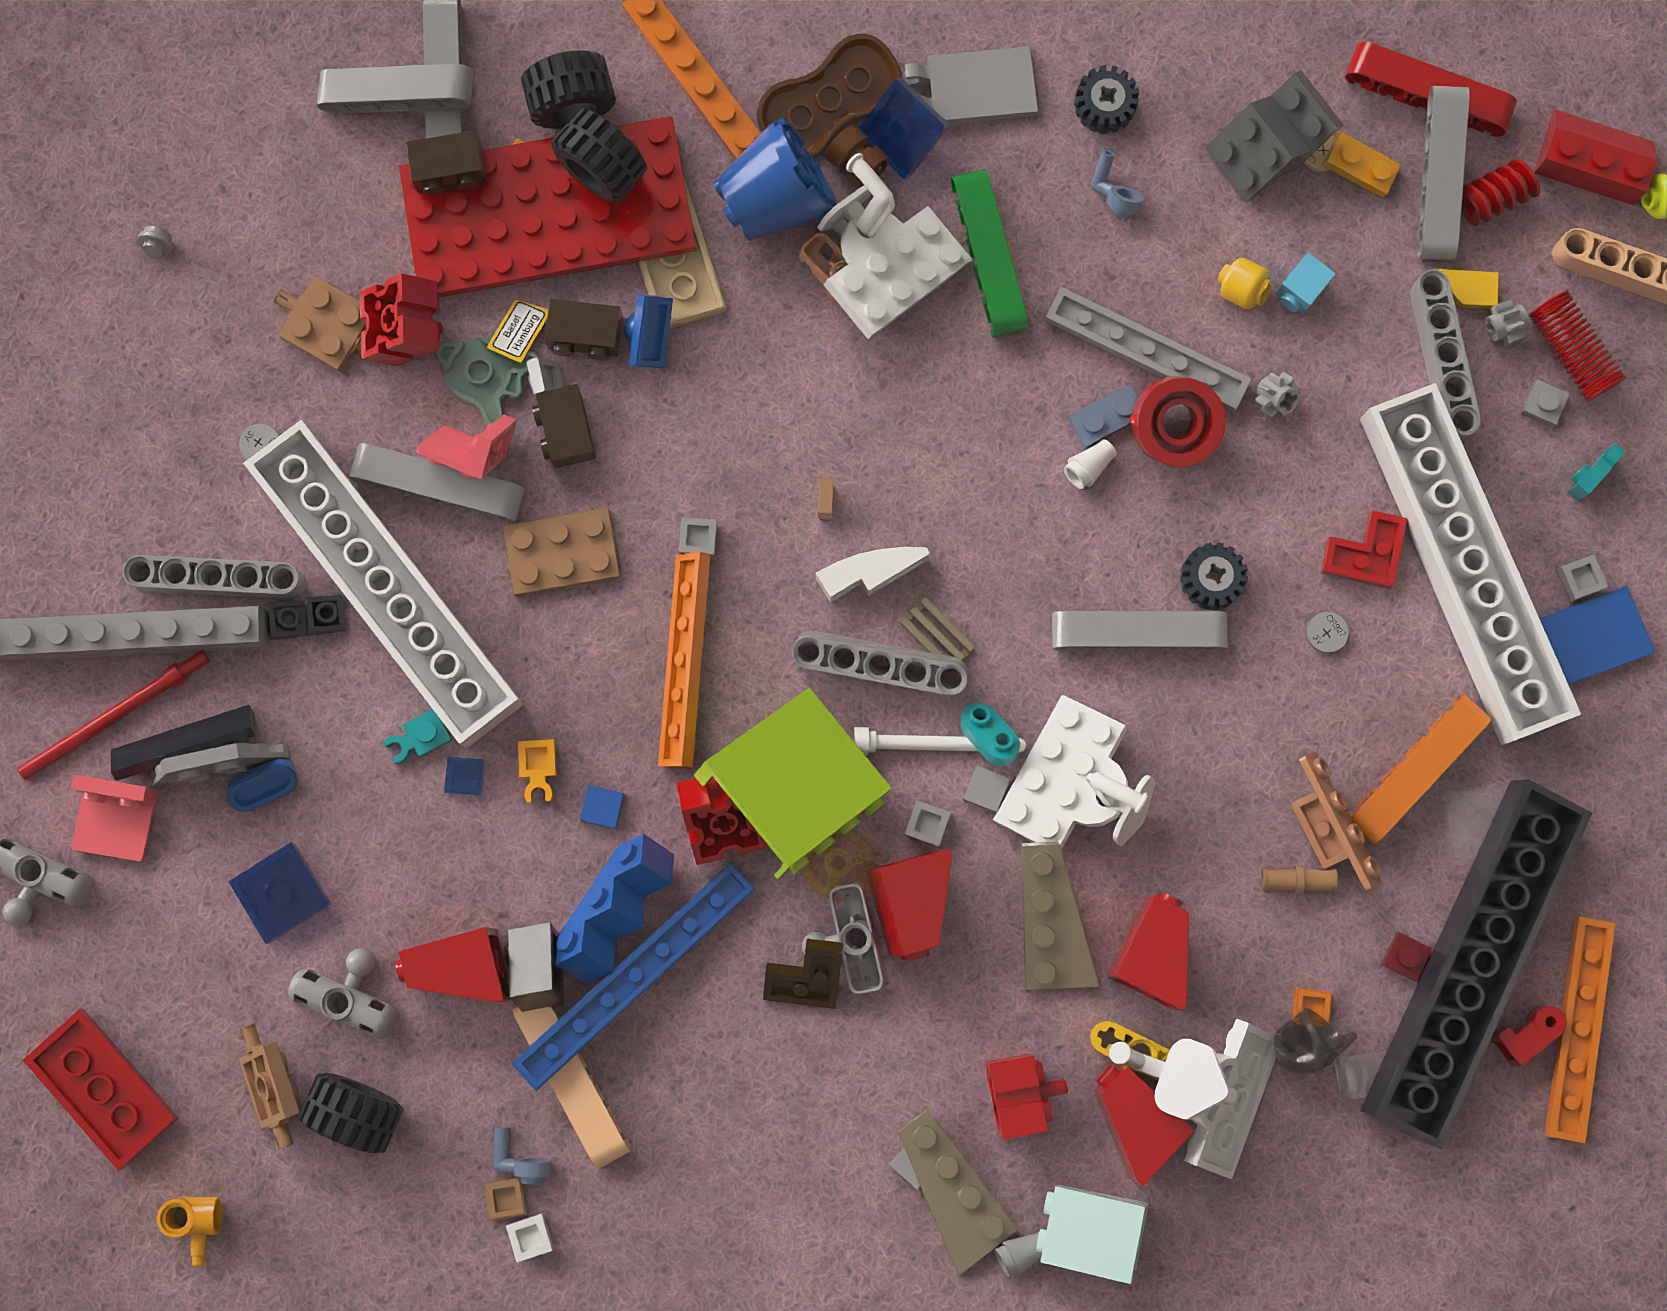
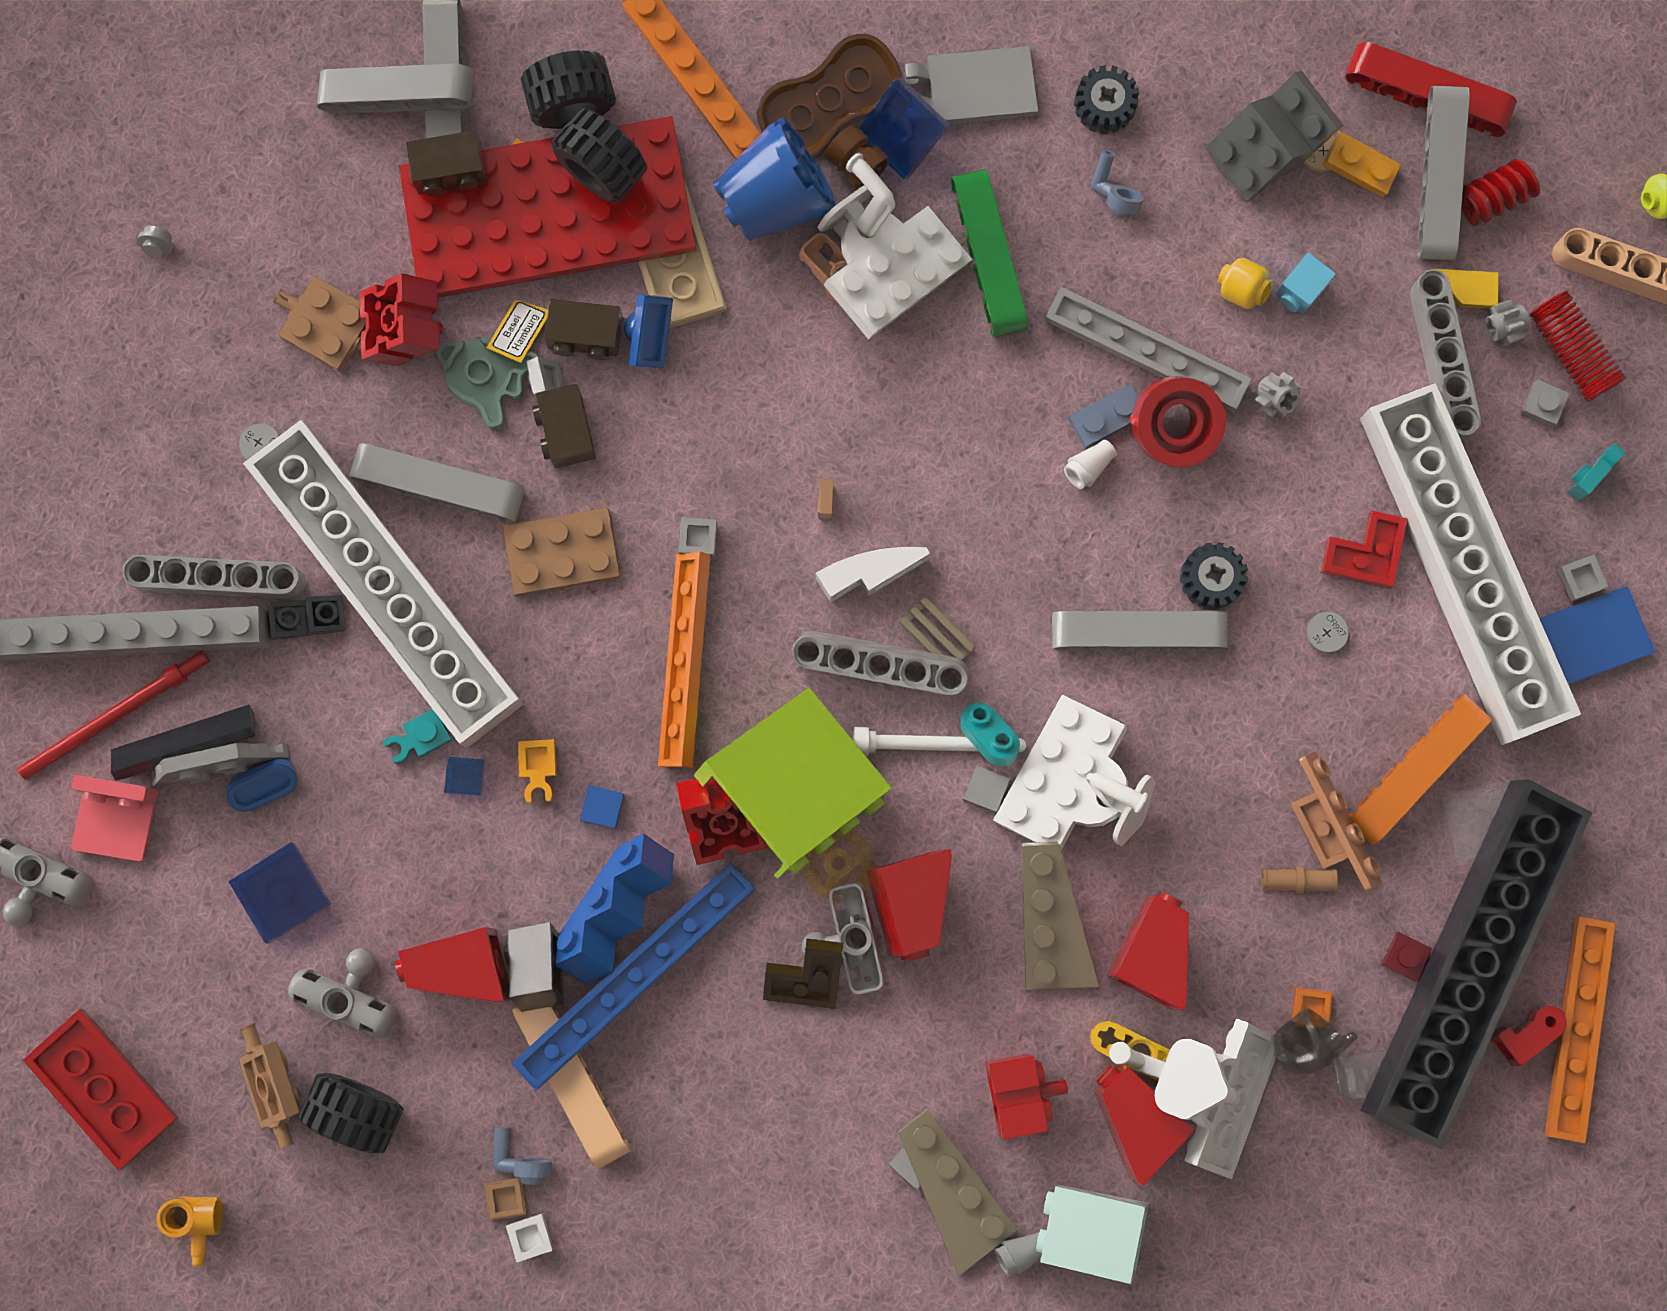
(468, 454): coral bracket -> none
(927, 823): light grey plate -> none
(1597, 158): red slope -> none

